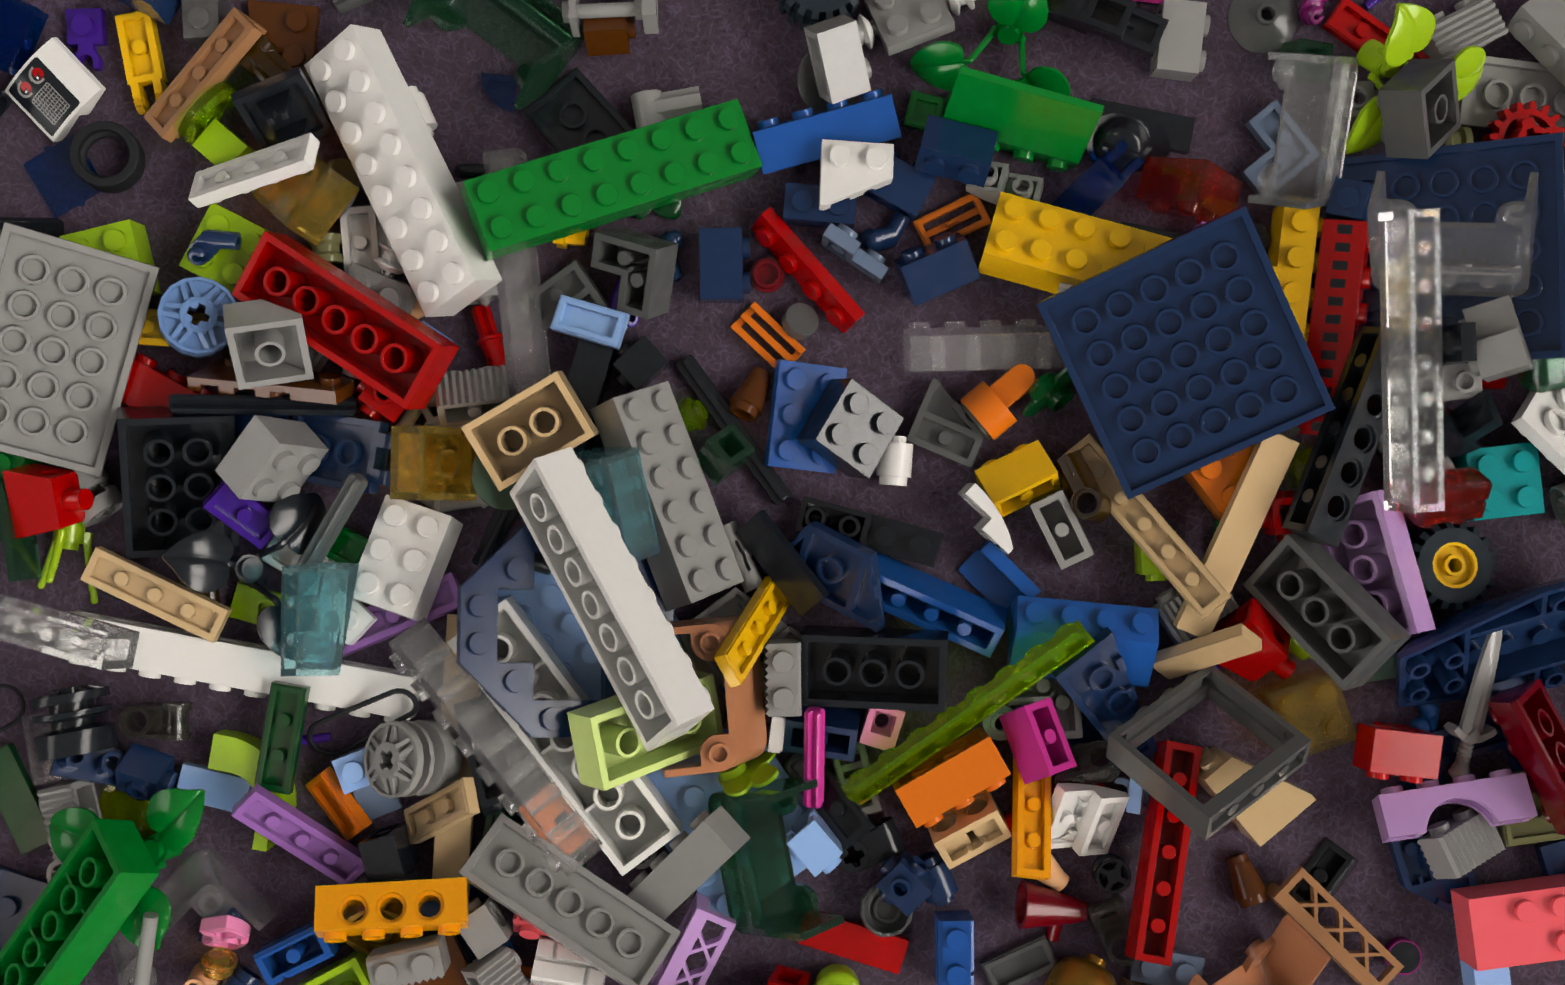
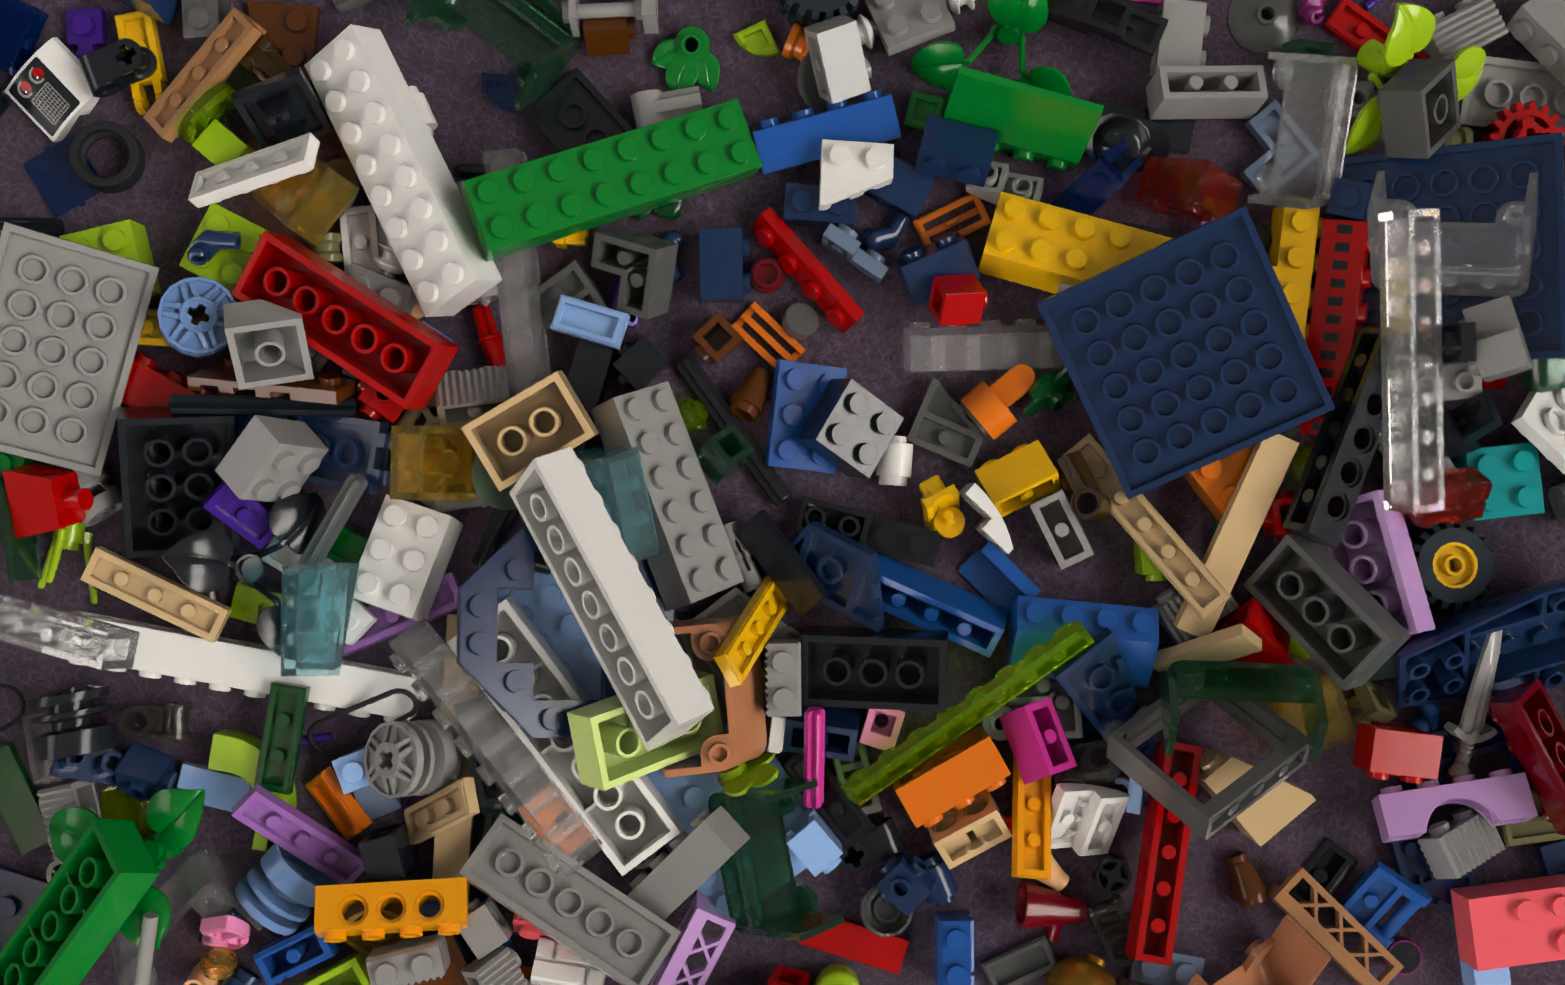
(117, 67): none -> black piece
(280, 890): none -> medium blue wheel
(687, 67): none -> green plate
(716, 340): none -> reddish brown brick
(757, 40): none -> lime tile
(796, 43): none -> orange wheel
(941, 508): none -> yellow hips
(957, 300): none -> red brick
(1206, 92): none -> light grey brick
(1244, 683): none -> clear green windscreen
(1374, 704): none -> olive tile
(1376, 895): none -> blue plate

